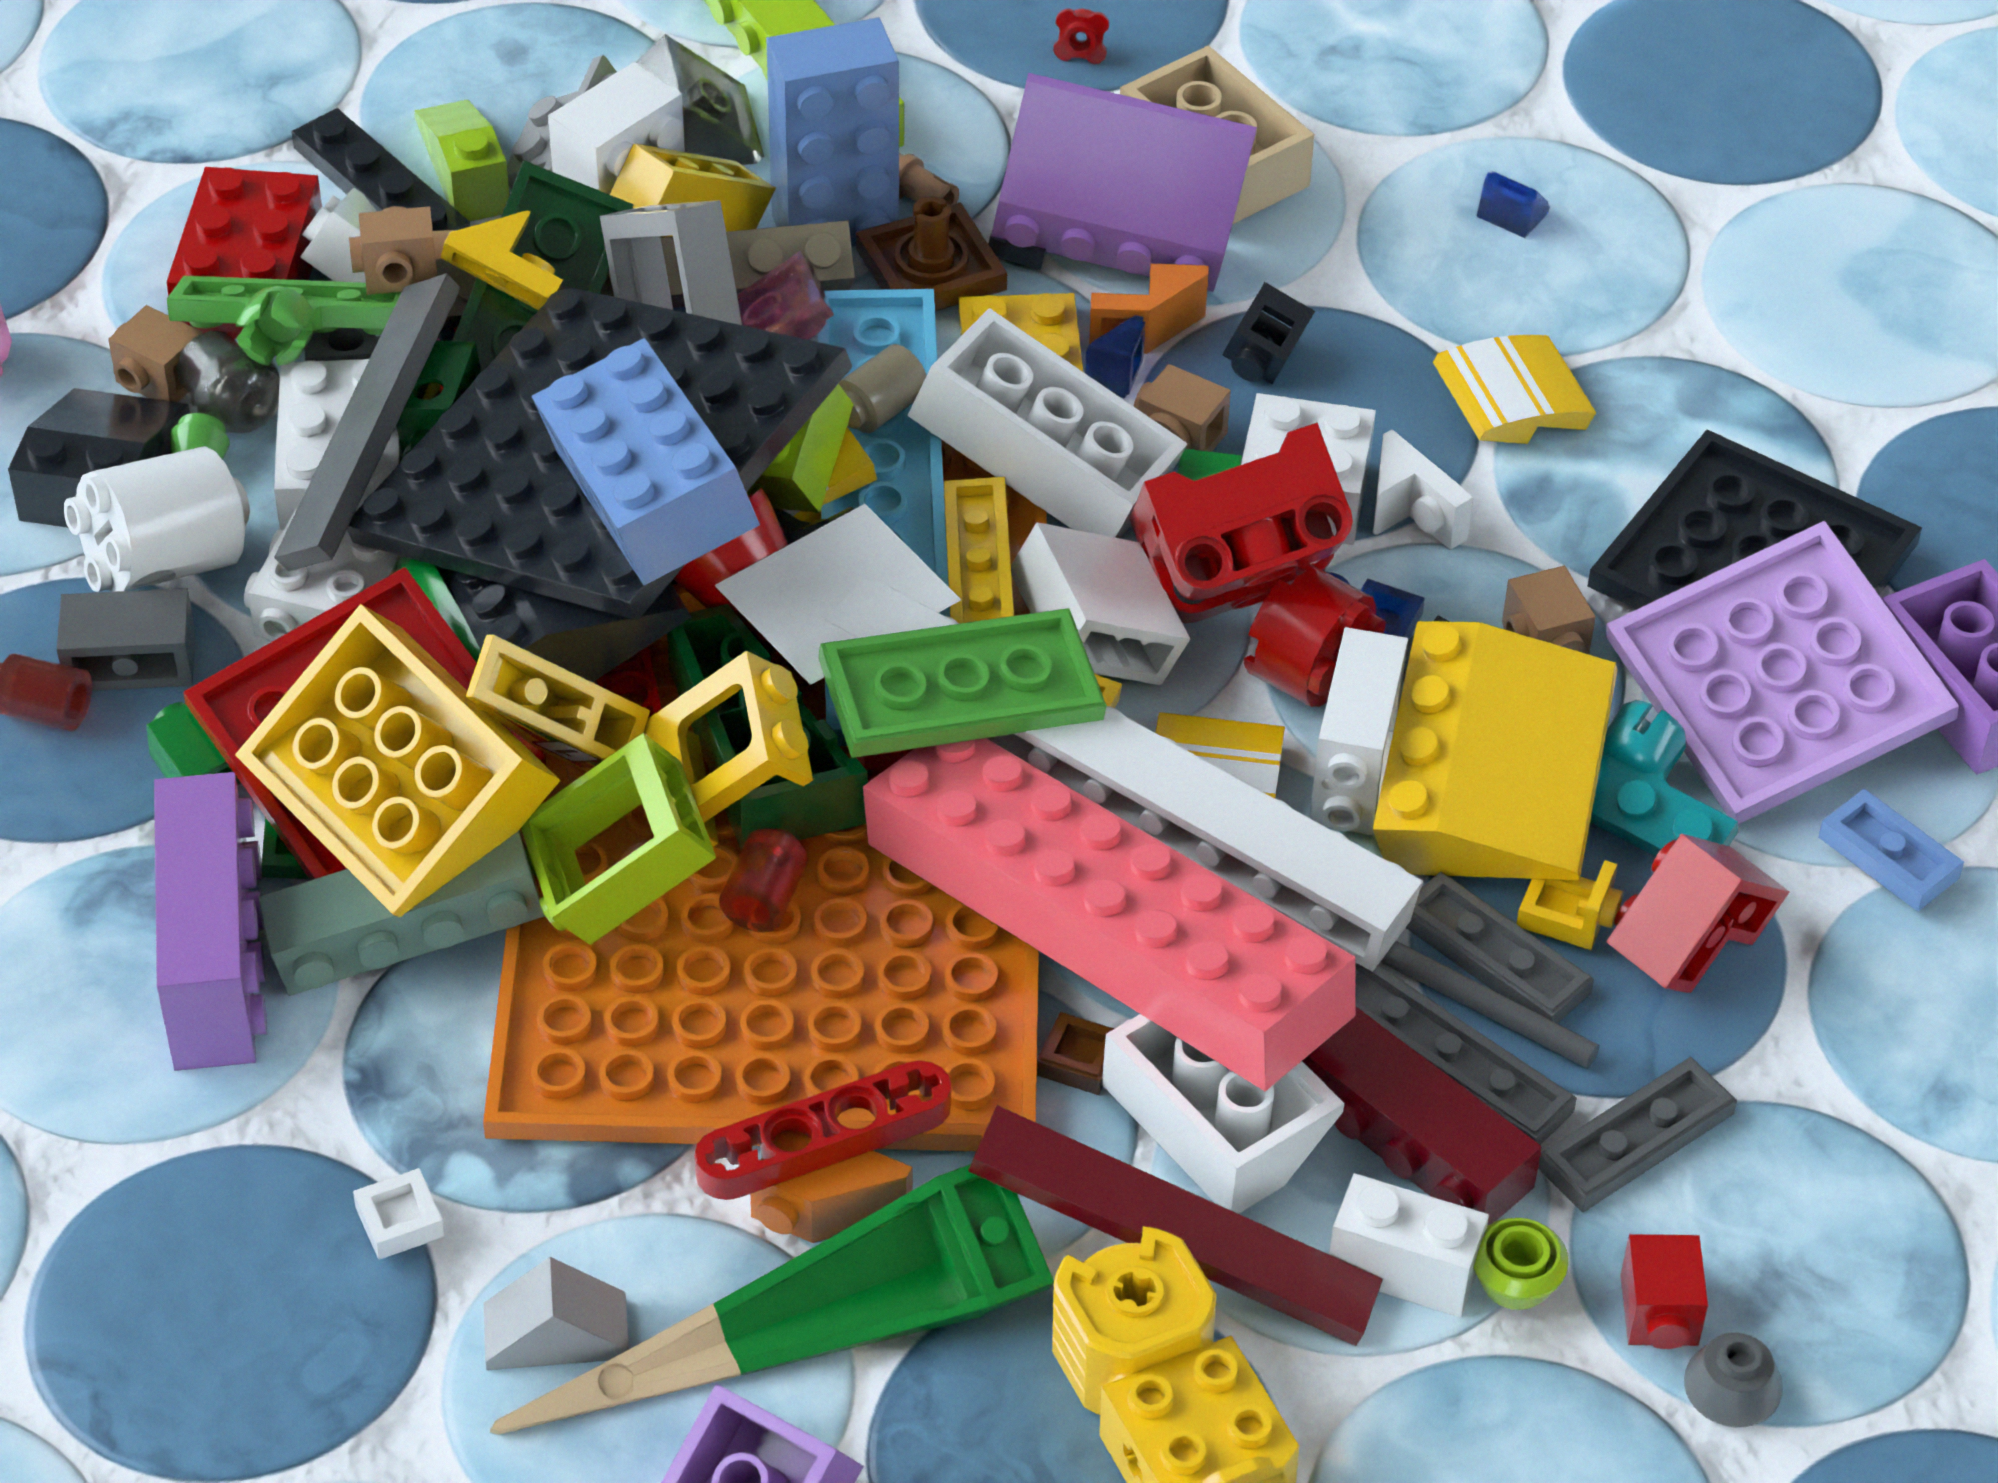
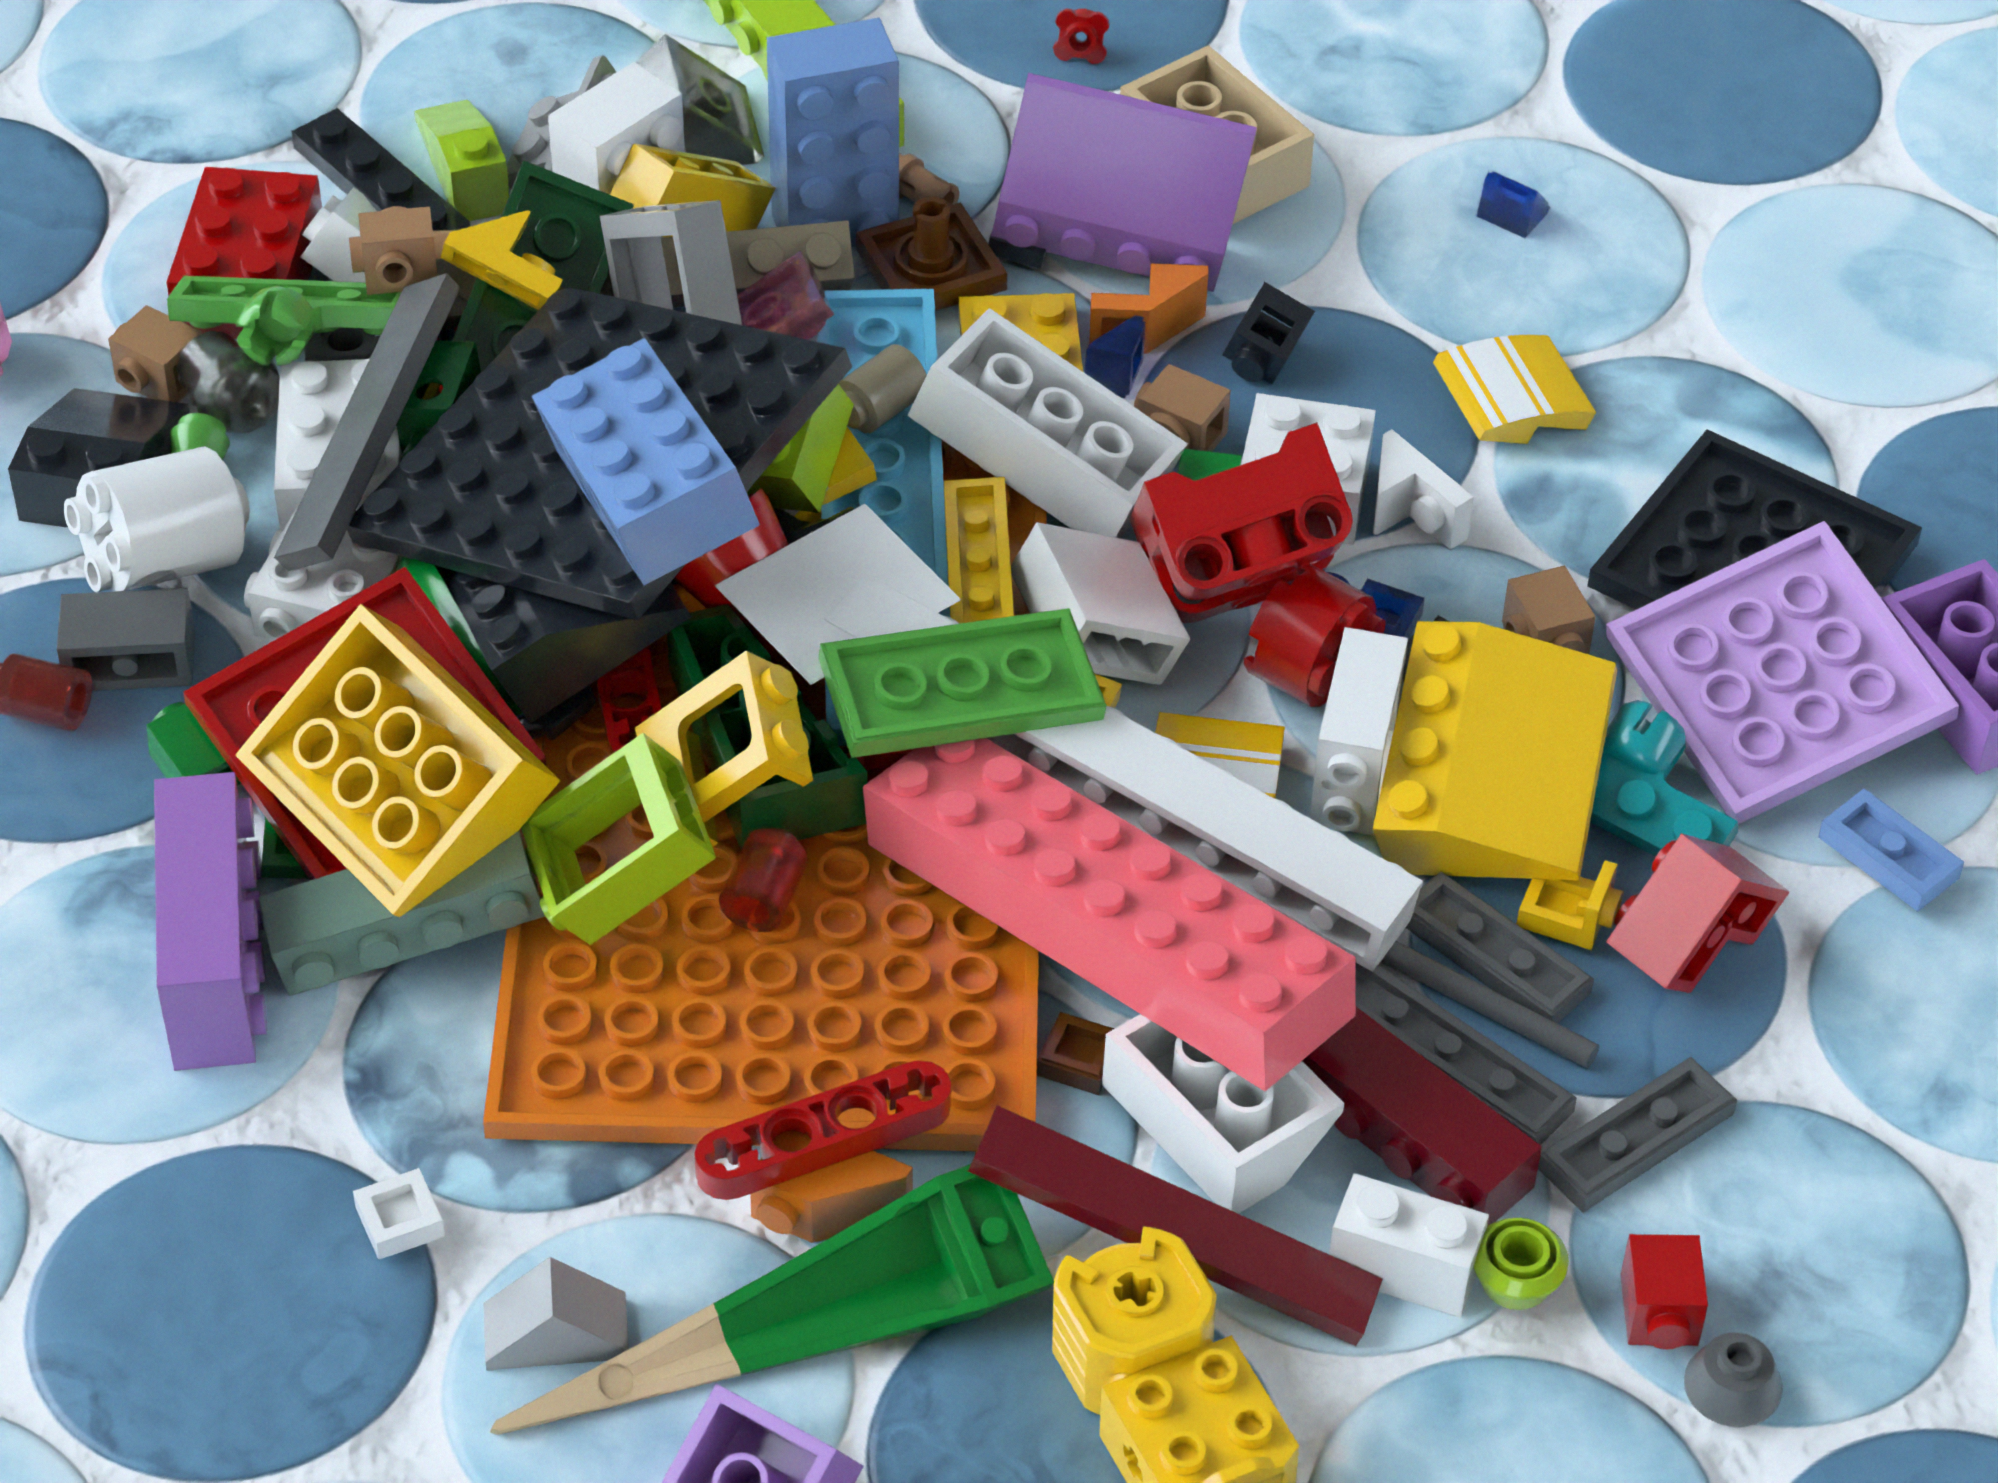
(553, 705): yellow slope -> none

